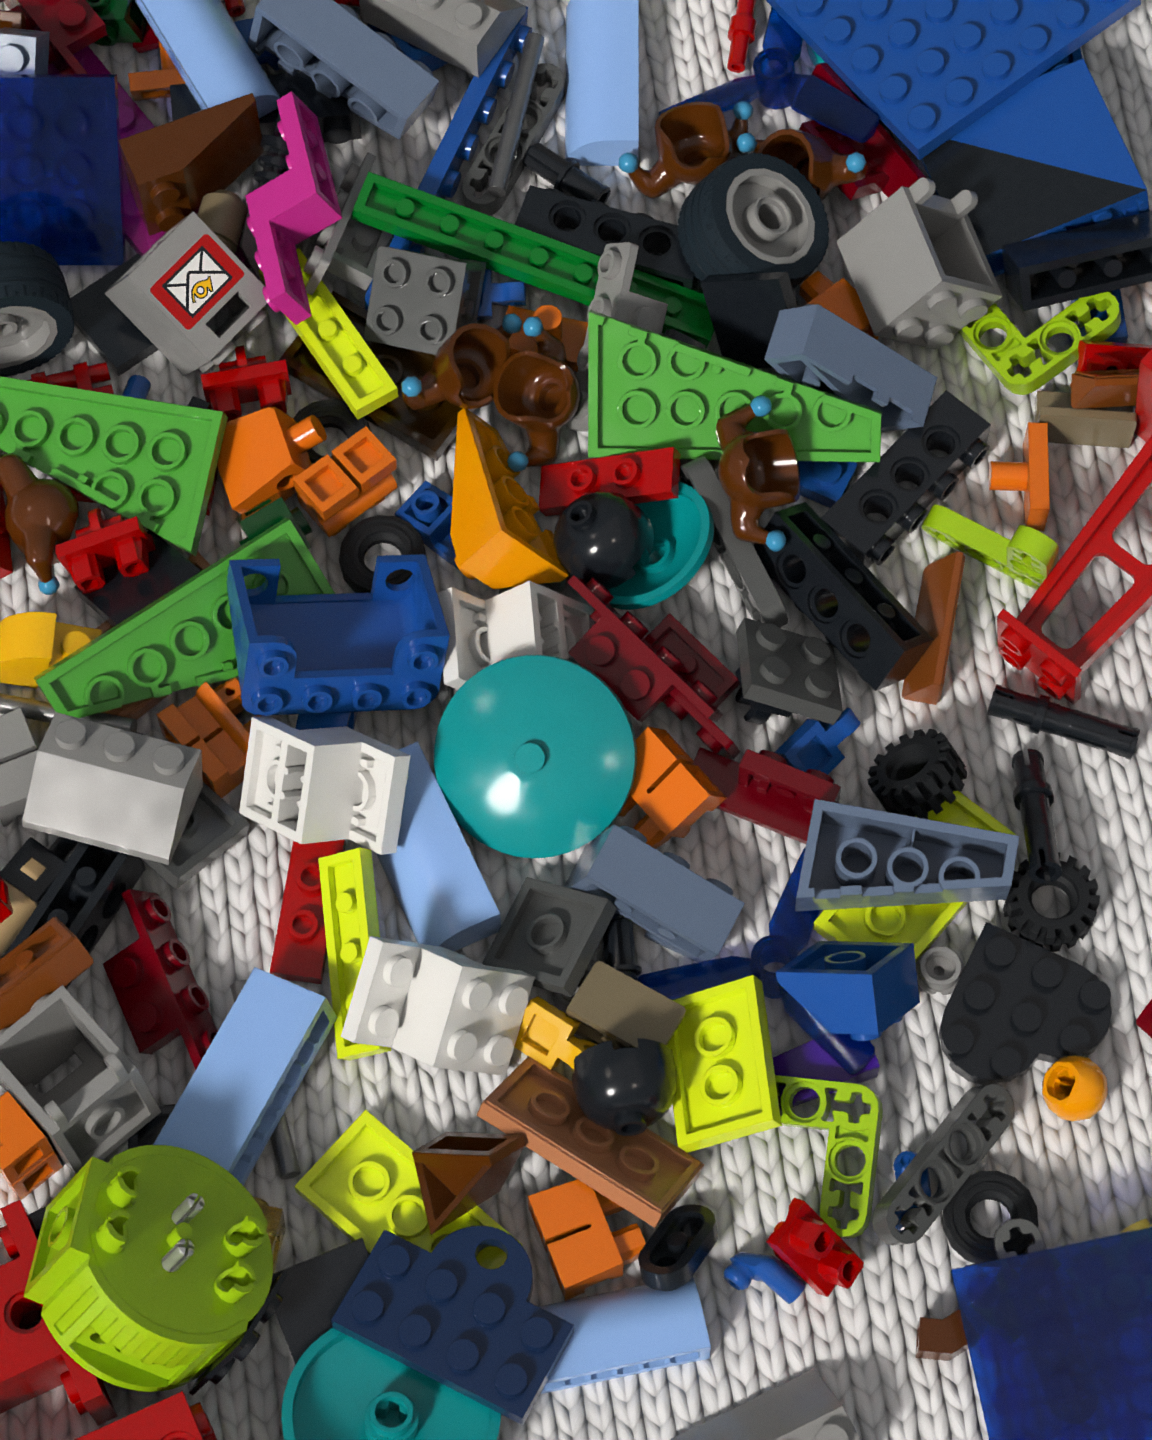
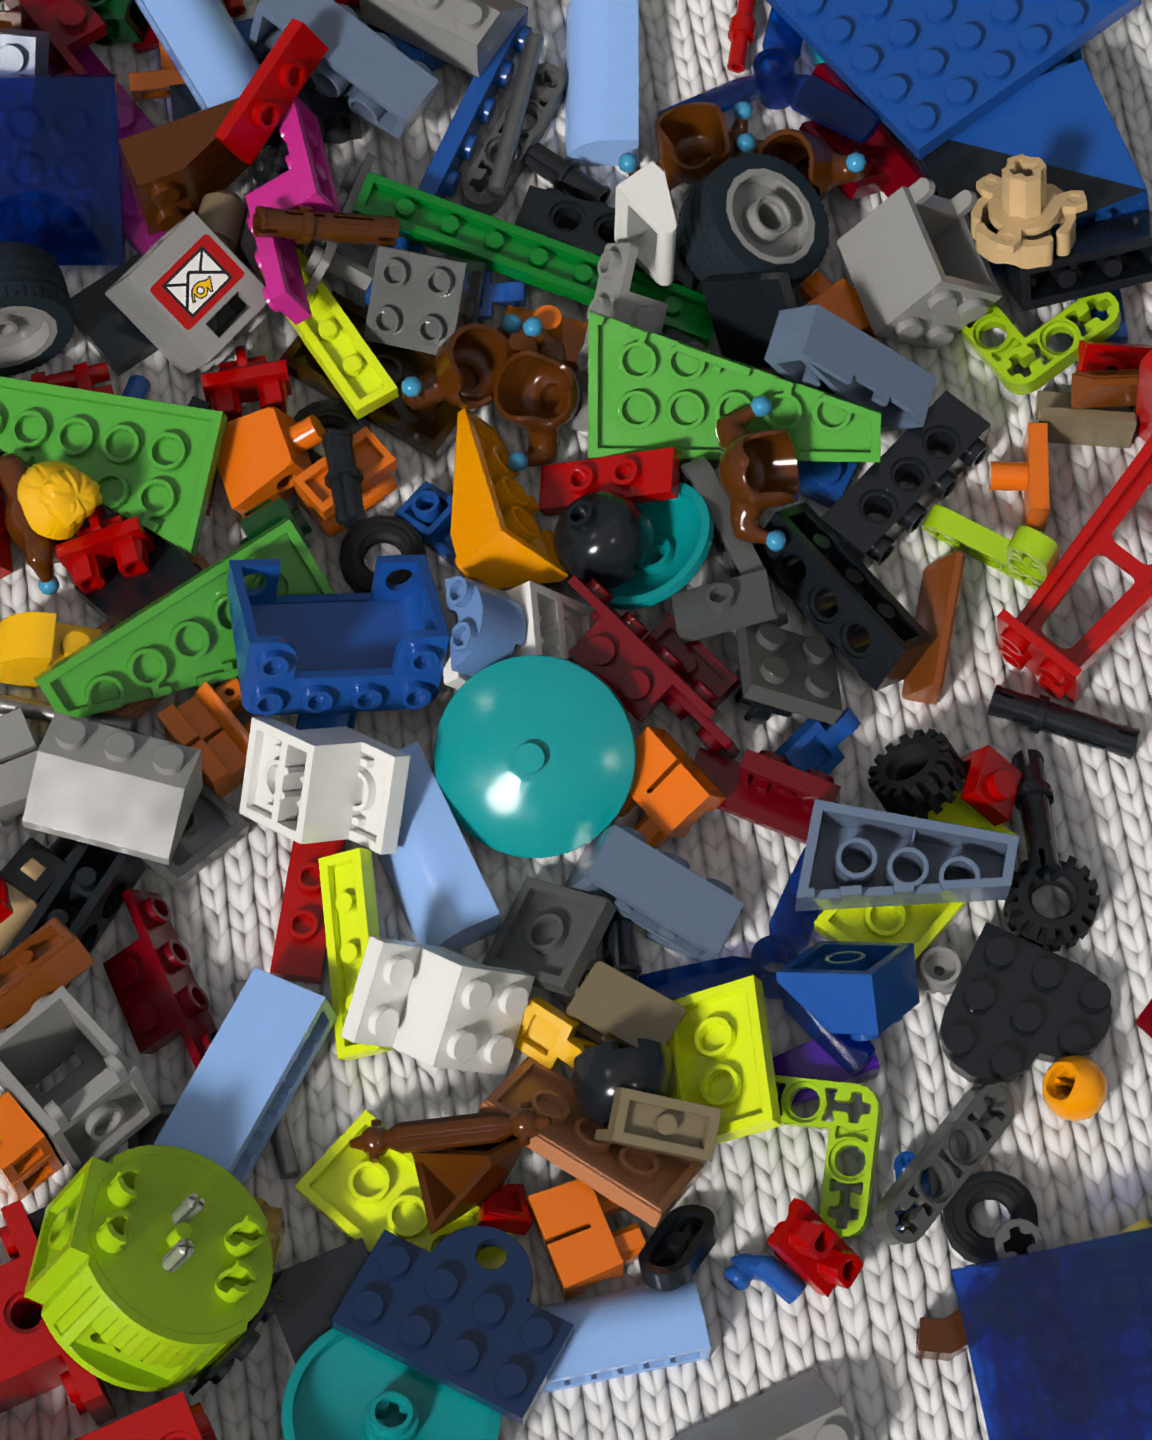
(57, 498): none -> yellow hair
(271, 91): none -> red plate
(311, 225): none -> reddish brown pin
(343, 478): none -> black axle
(450, 1132): none -> reddish brown wheel
(486, 625): none -> medium blue cylinder
(506, 1210): none -> red tile
(647, 219): none -> white tile
(662, 1125): none -> dark tan panel
(724, 606): none -> dark grey plate
(990, 784): none -> red bracket
(1024, 213): none -> tan piece

